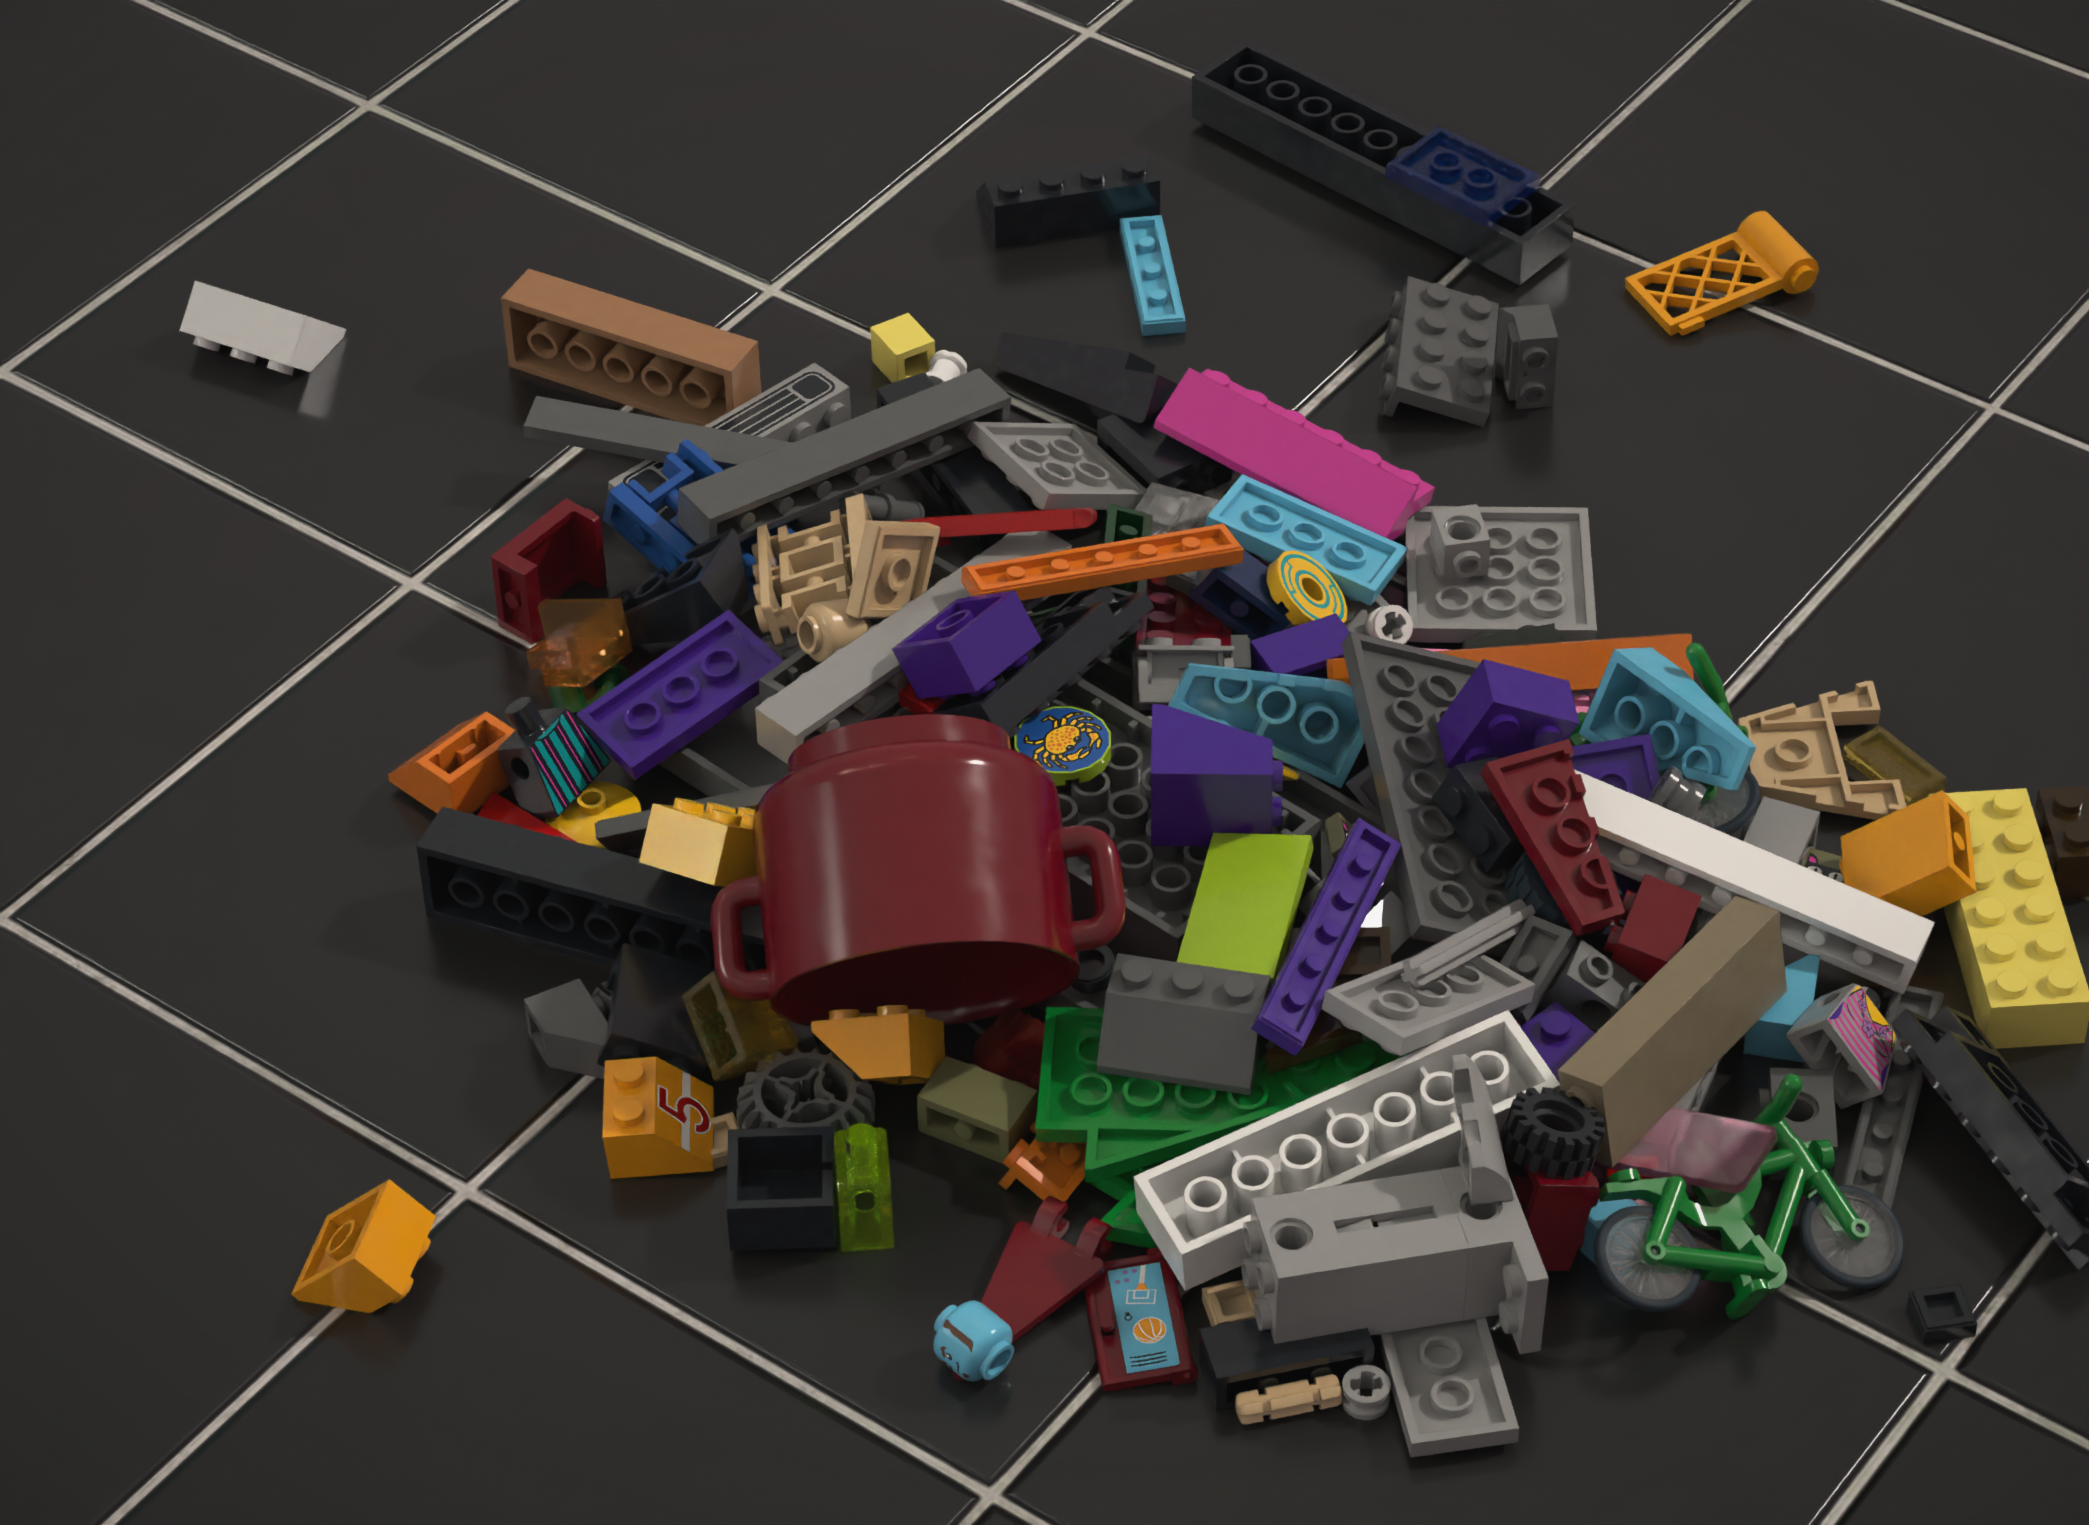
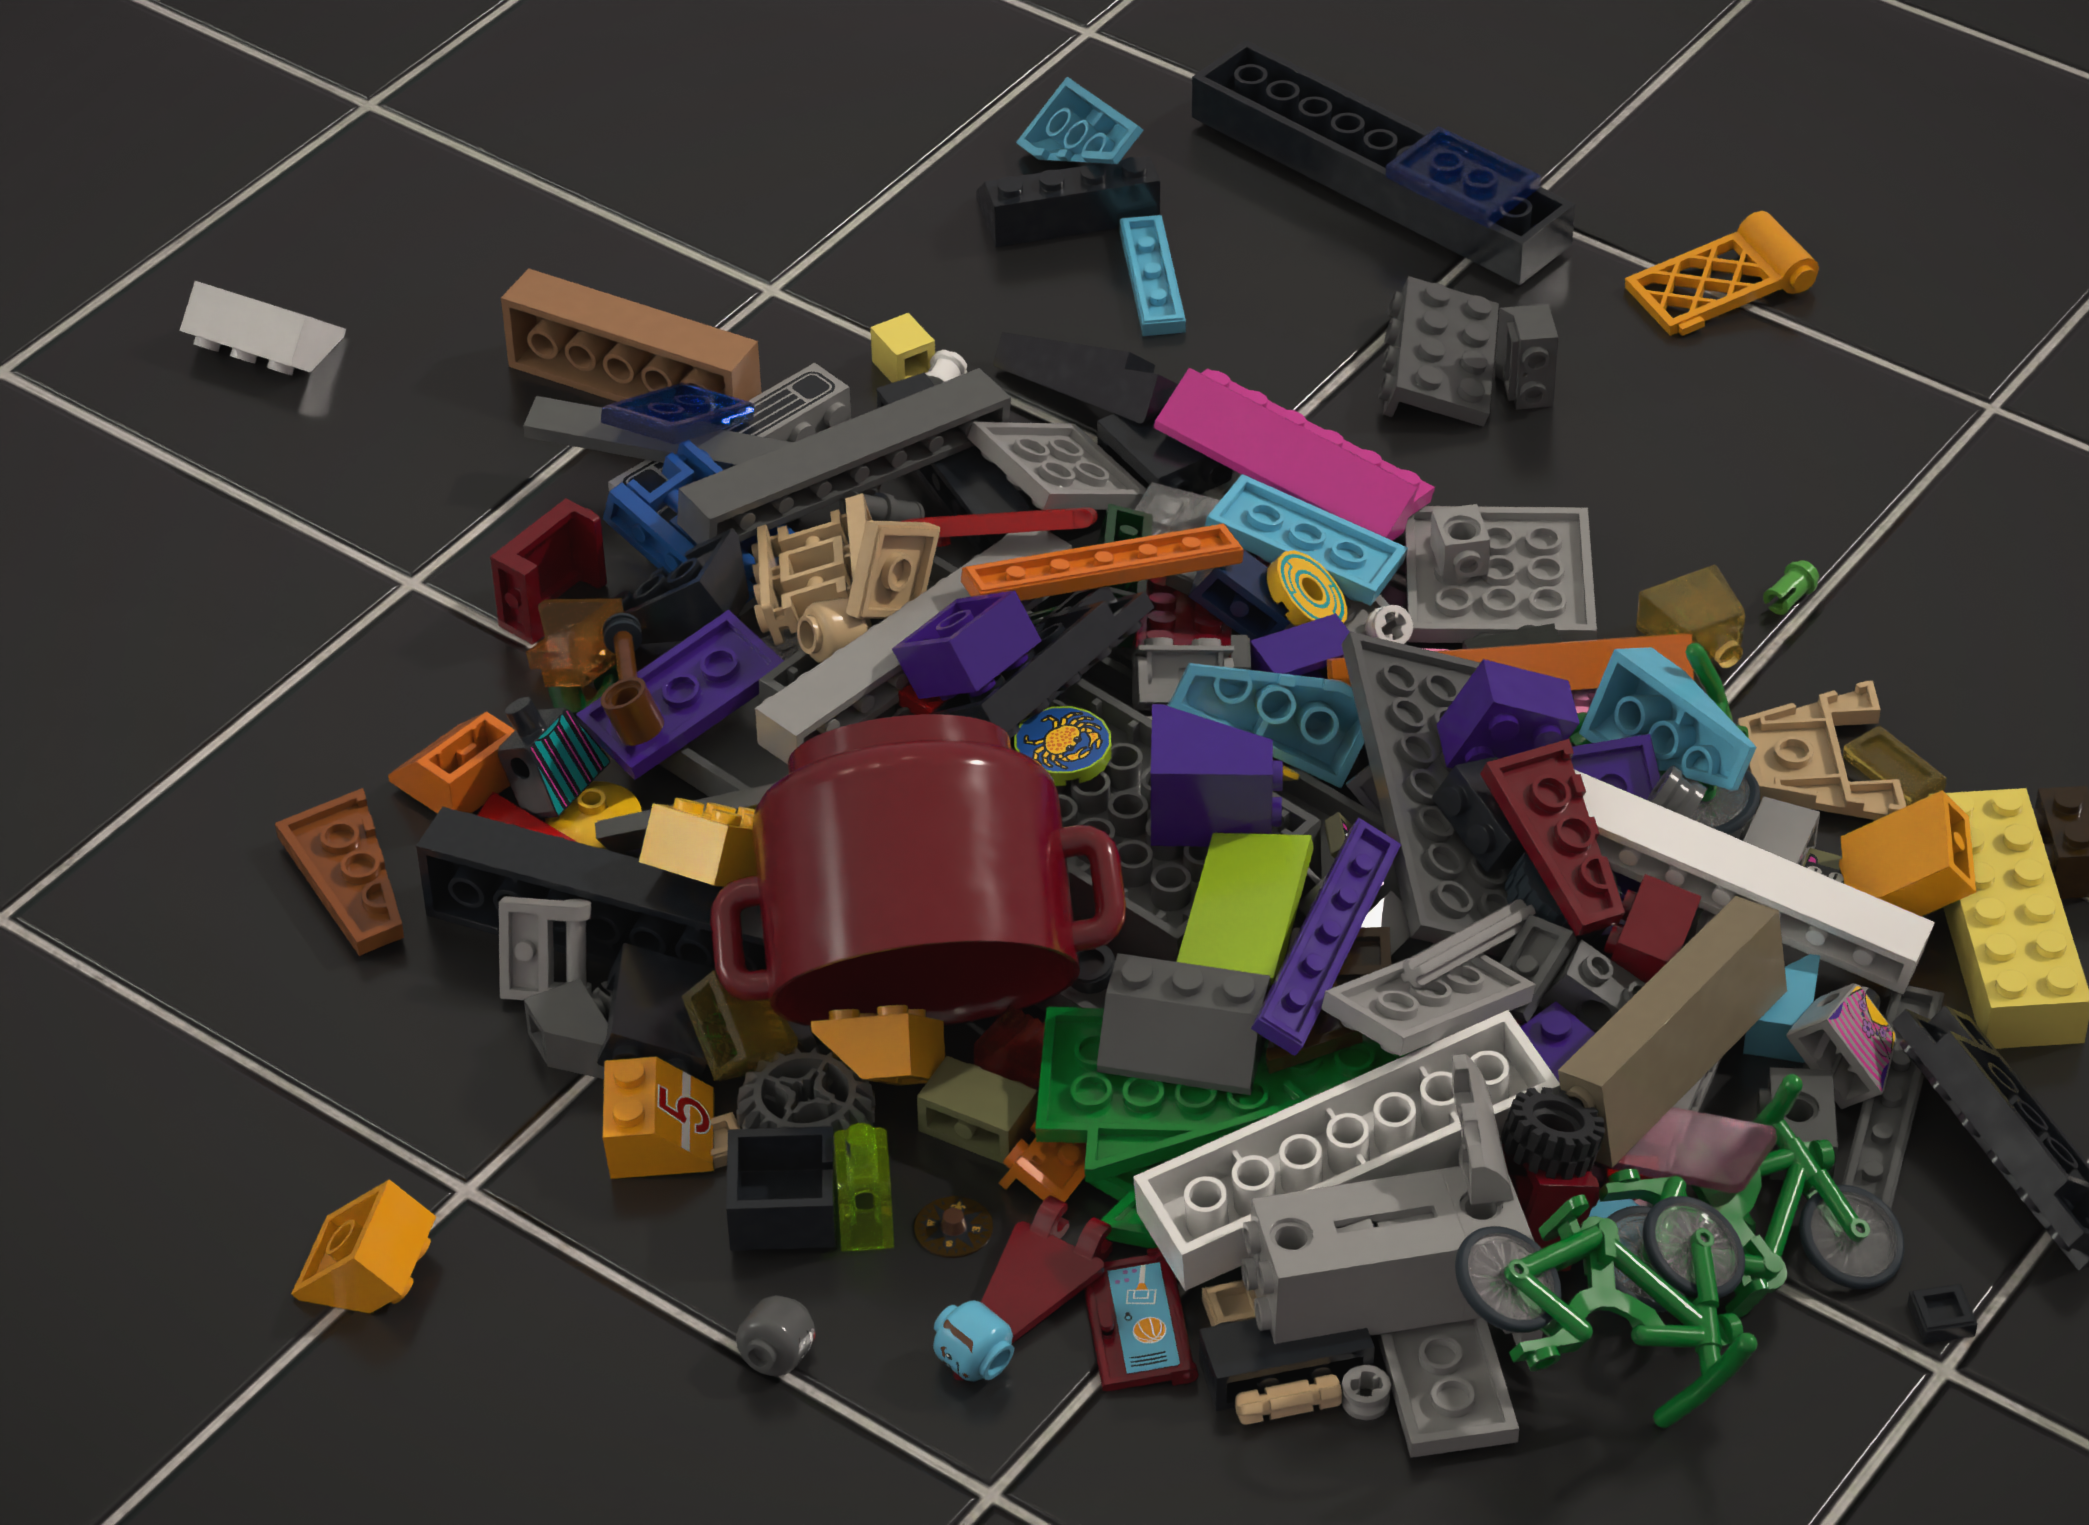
(346, 868): none -> dark orange wing
(528, 948): none -> light grey plate
(629, 700): none -> reddish brown piece
(677, 413): none -> clear blue tile
(775, 1332): none -> dark grey head
(953, 1227): none -> piece
(1079, 129): none -> medium azure wedge
(1688, 1244): none -> green piece
(1697, 606): none -> clear yellow torso
(1798, 580): none -> bright green pin

